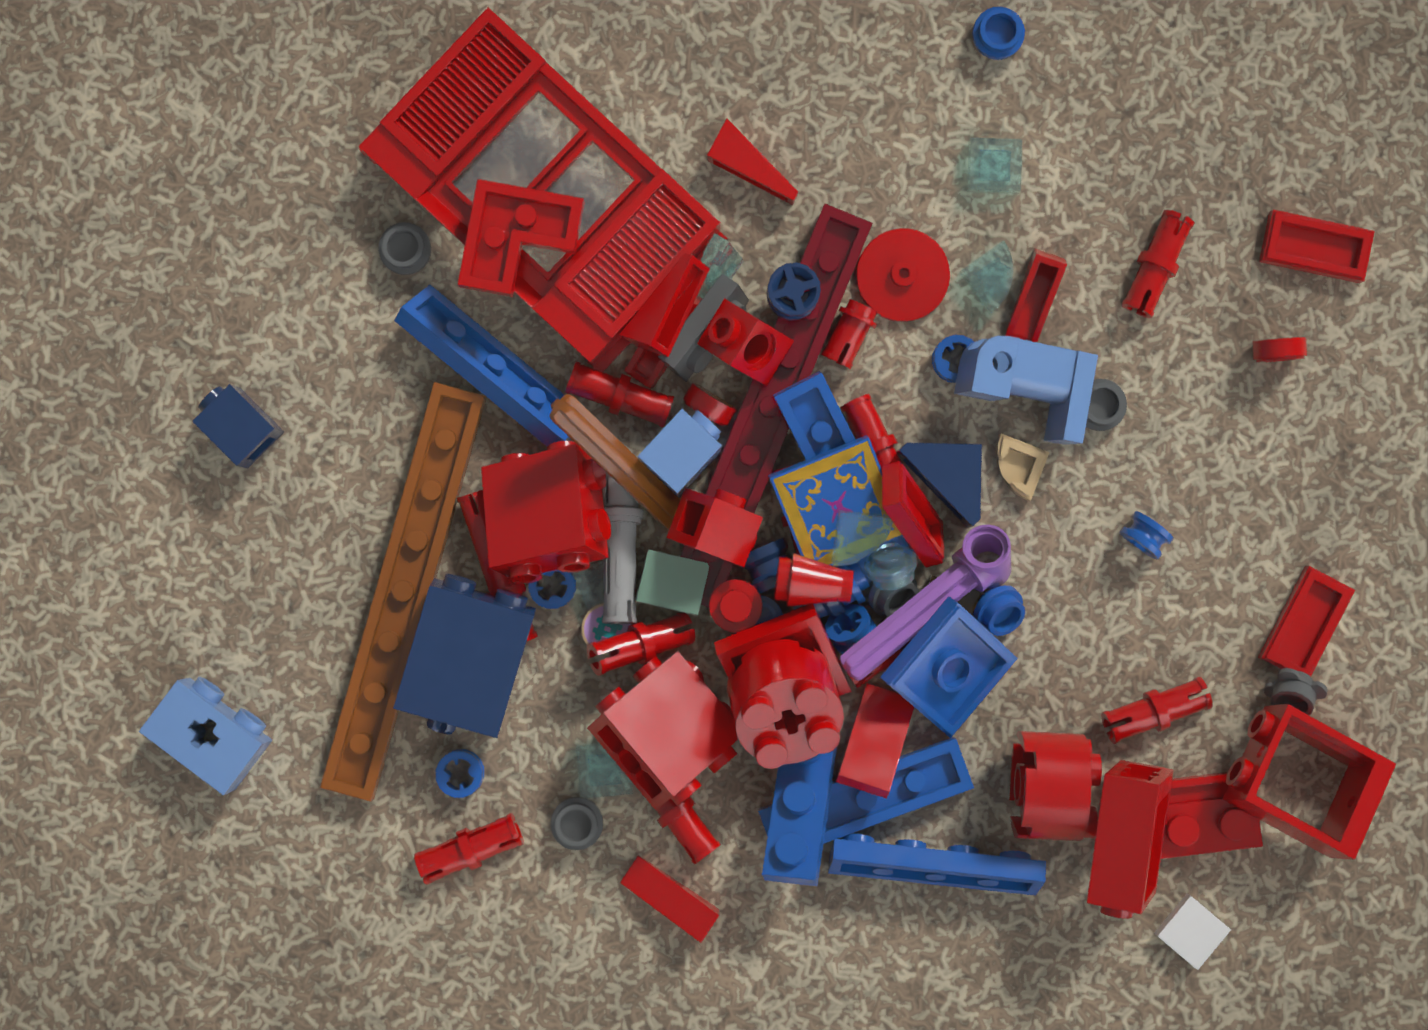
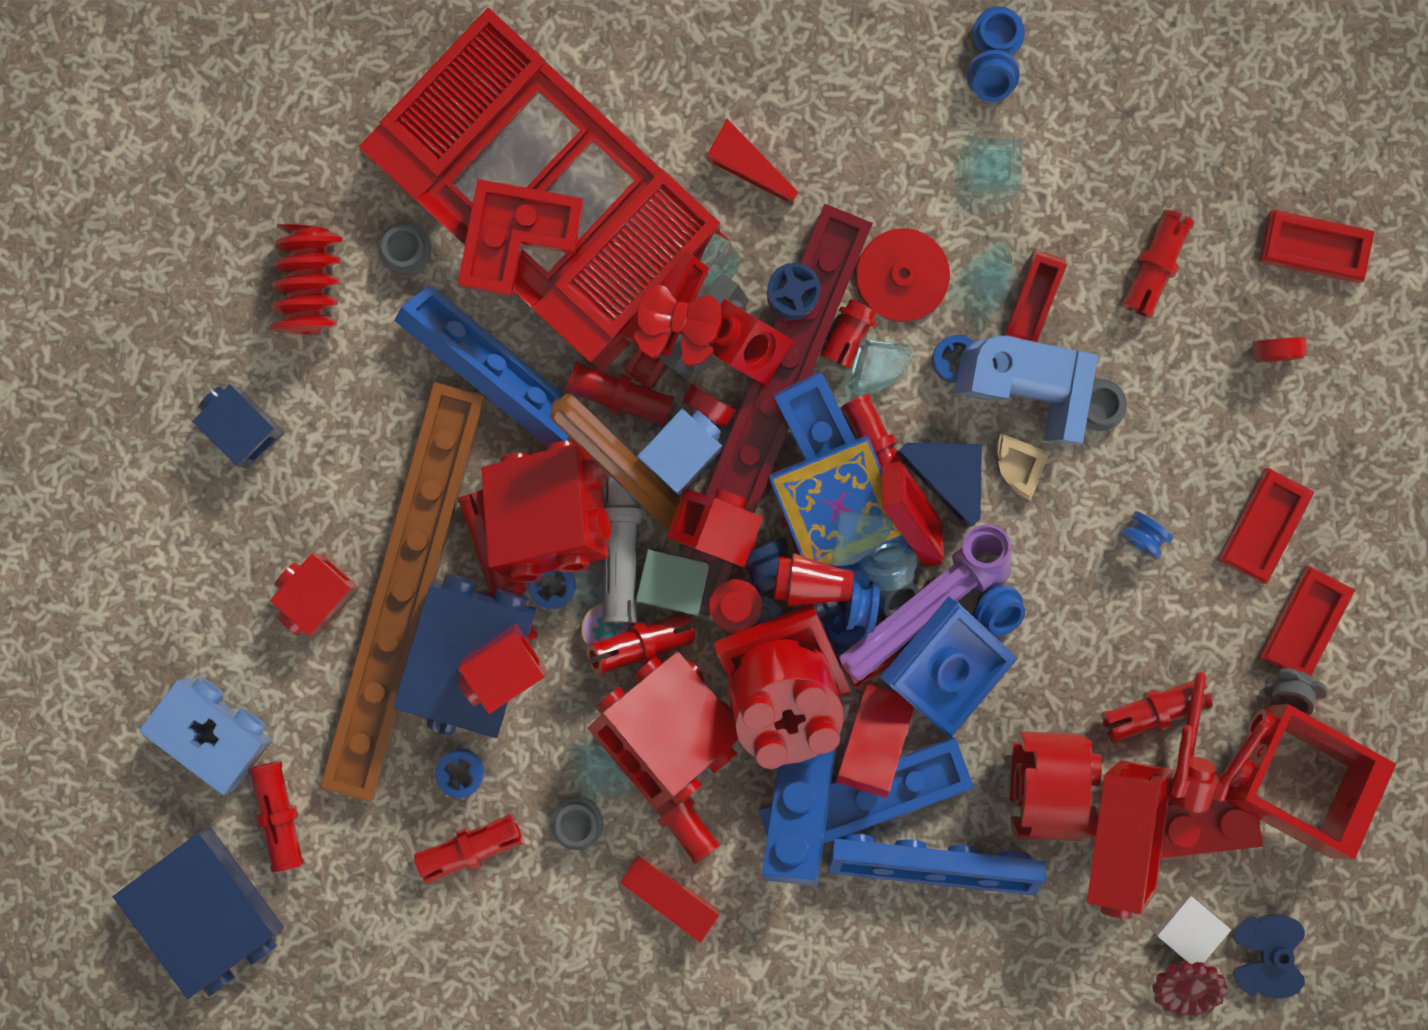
(200, 914): none -> dark blue brick
(276, 816): none -> red pin
(305, 280): none -> red piece
(311, 594): none -> red brick
(500, 670): none -> red brick
(661, 315): none -> red piece
(862, 608): none -> blue bush
(878, 365): none -> clear light blue tile
(993, 75): none -> blue plate
(1189, 989): none -> dark red piece
(1195, 777): none -> red plant
(1265, 526): none -> red tile
(1276, 938): none -> dark blue piece

